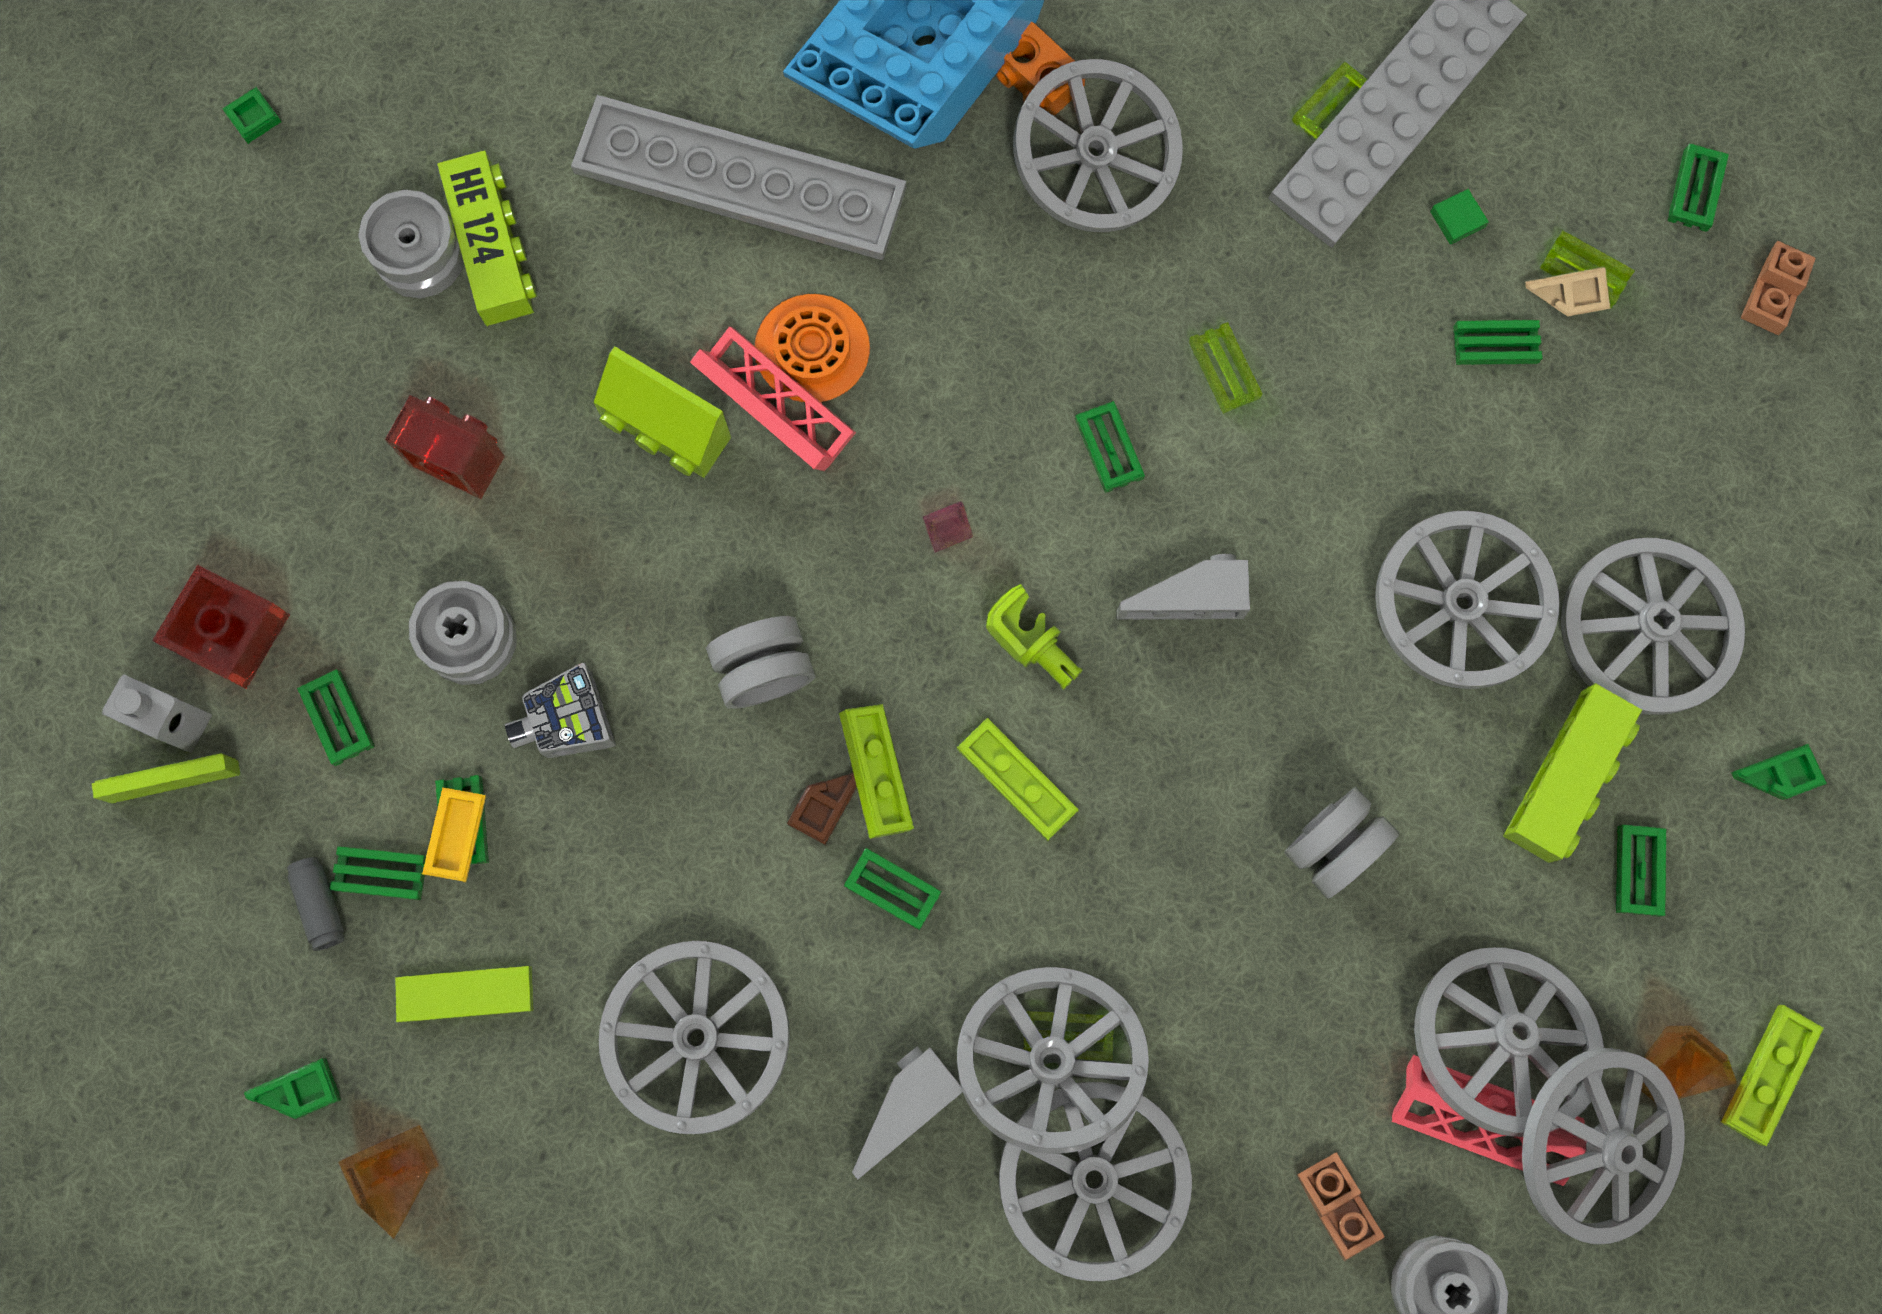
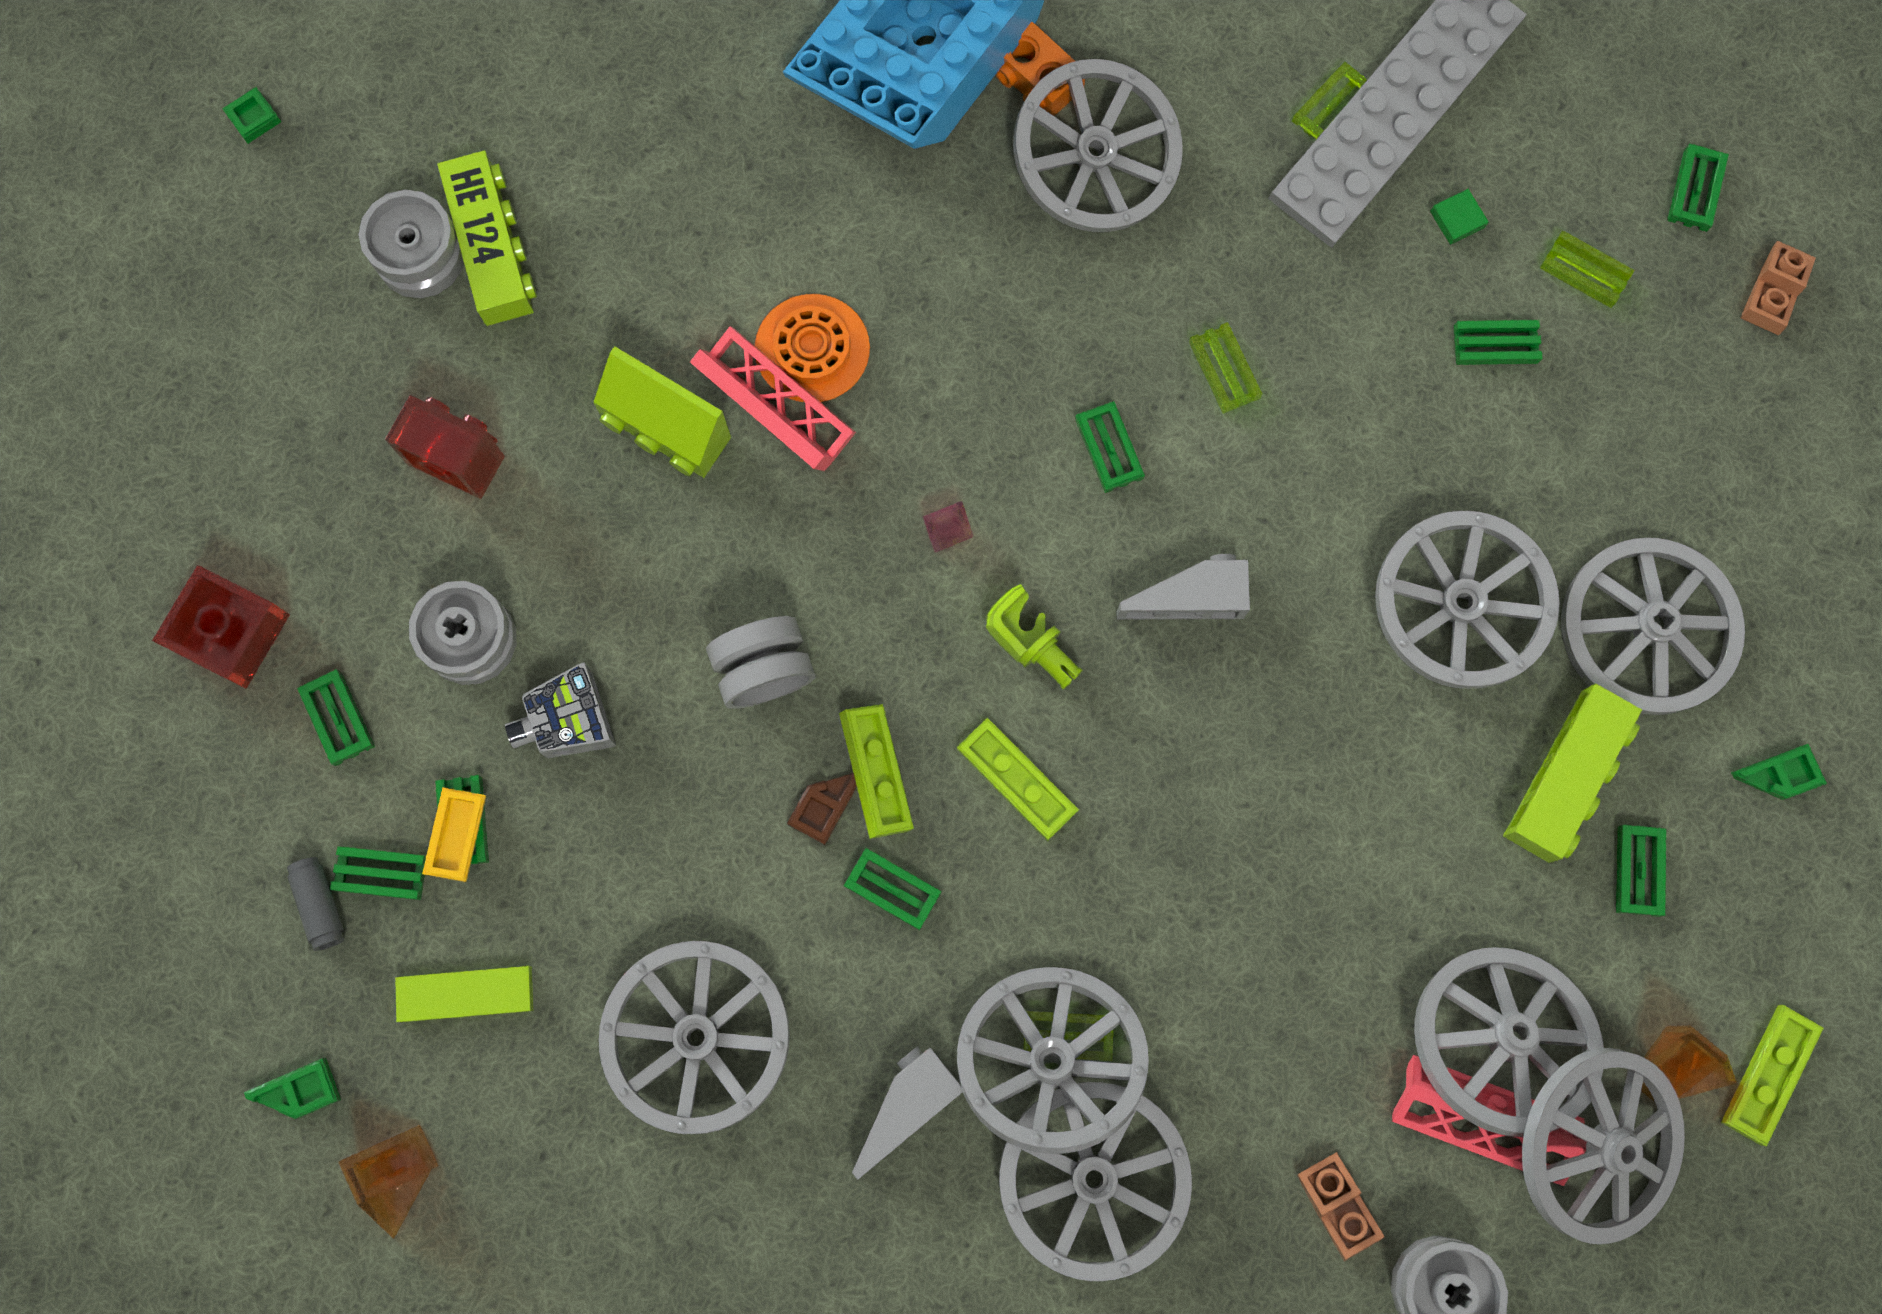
(152, 712): light grey torso -> none
(165, 778): lime tile -> none
(739, 177): light grey plate -> none
(1345, 847): light grey wheel -> none
(1574, 292): tan tile -> none

